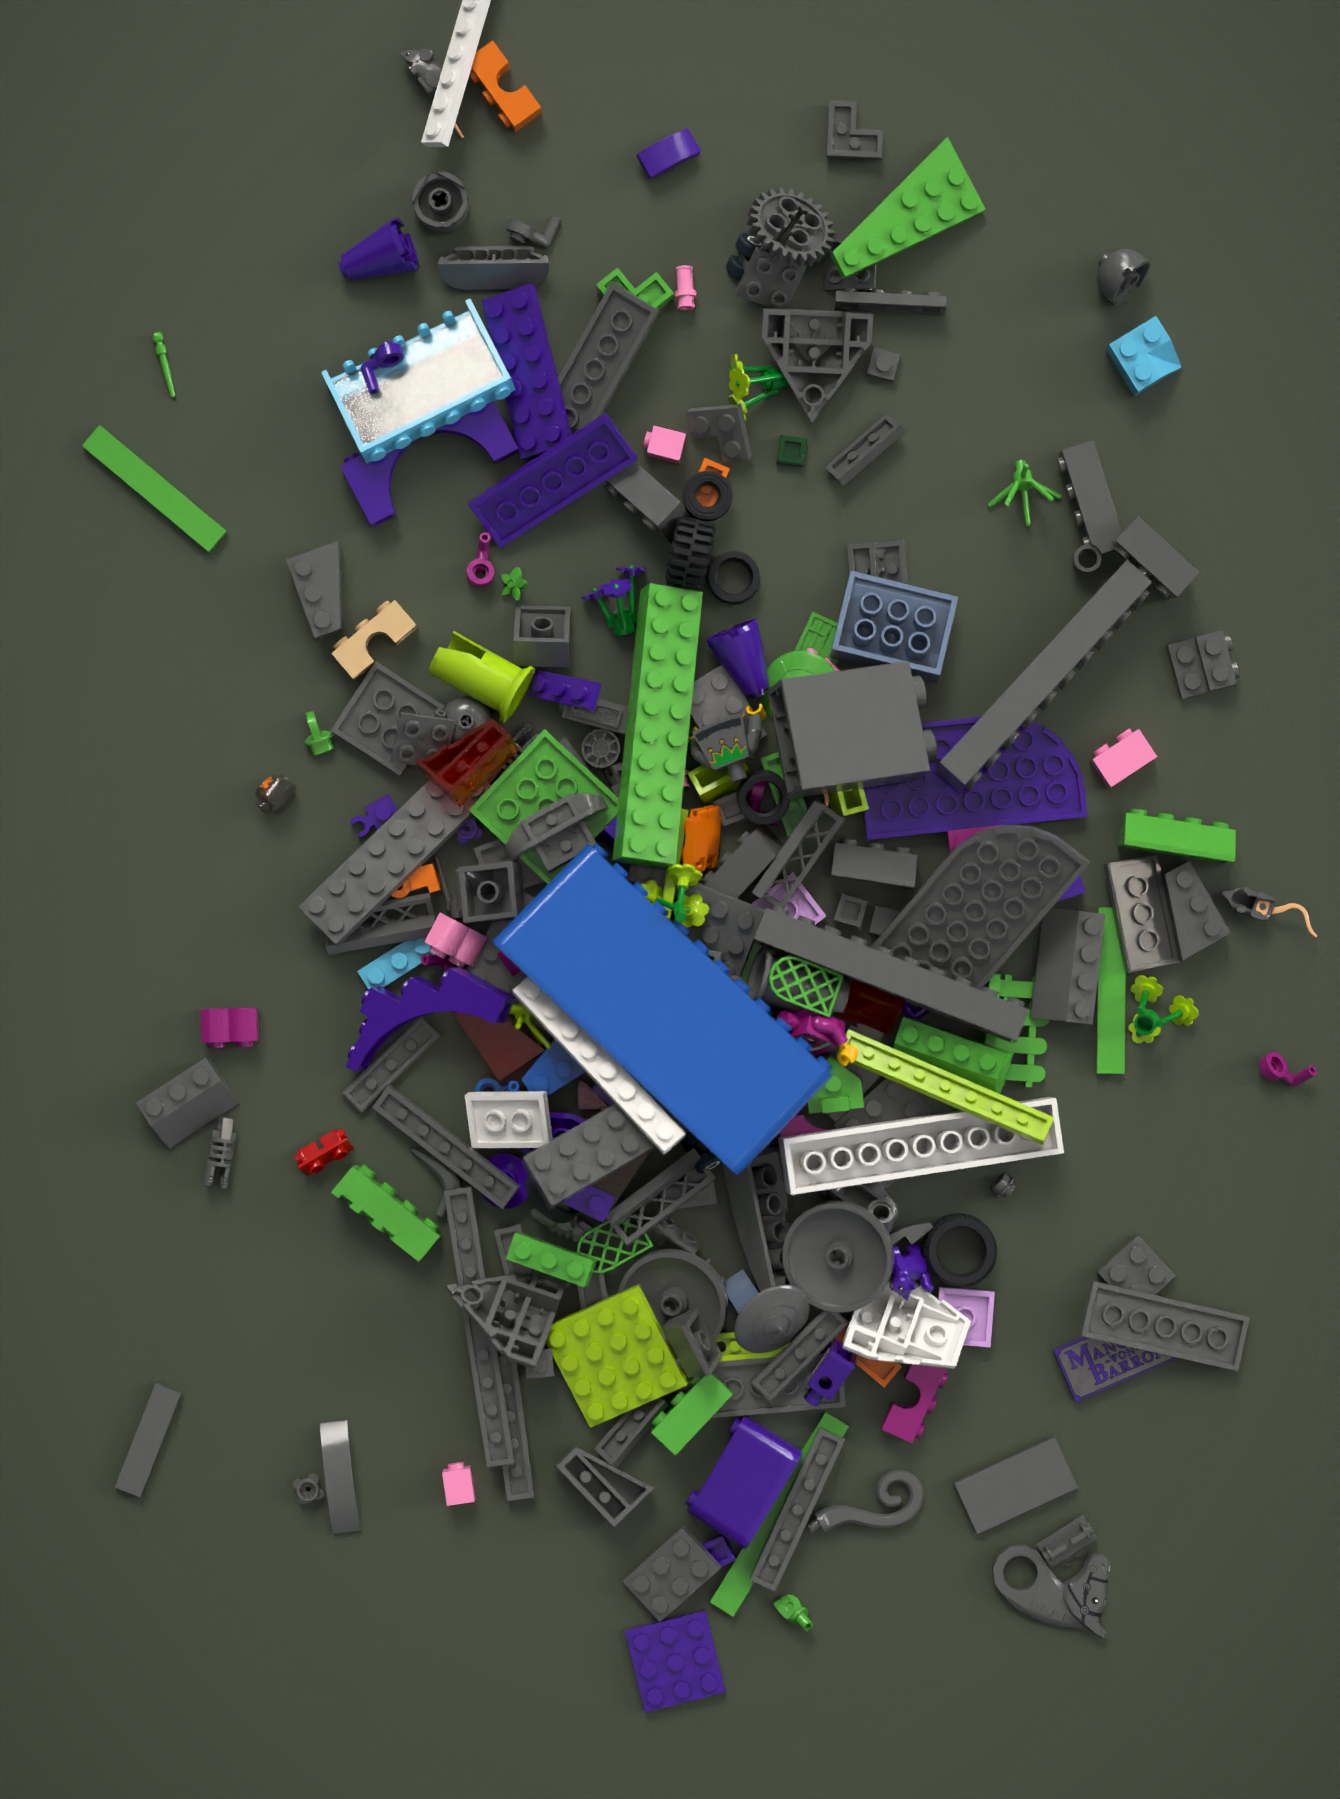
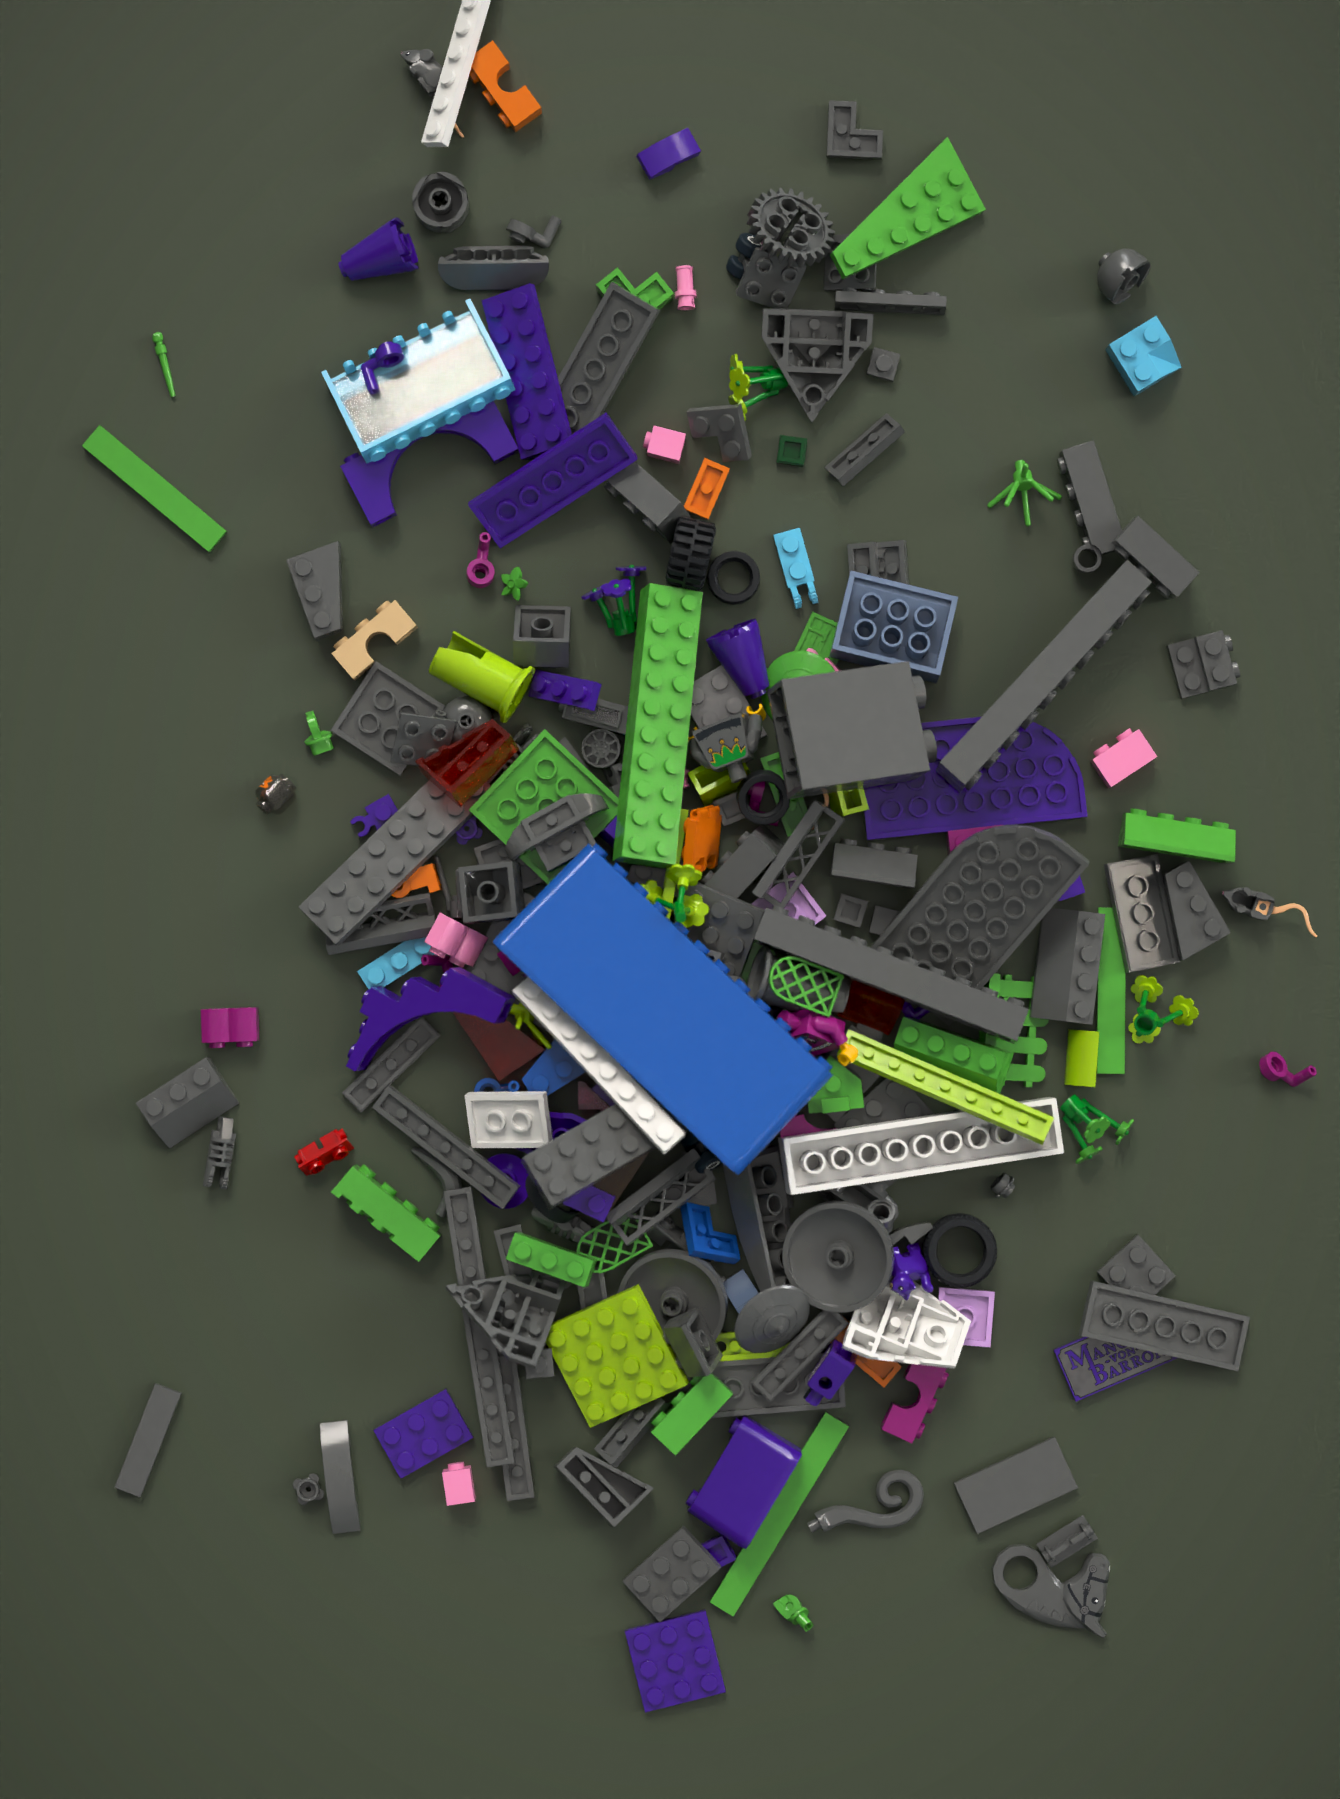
(423, 1433): none -> dark purple plate
(701, 1238): none -> blue plate
(712, 479): black tyre -> none
(795, 564): none -> medium azure hinge
(797, 1509): dark grey plate -> none
(1078, 1111): none -> plant
(1081, 1058): none -> lime brick

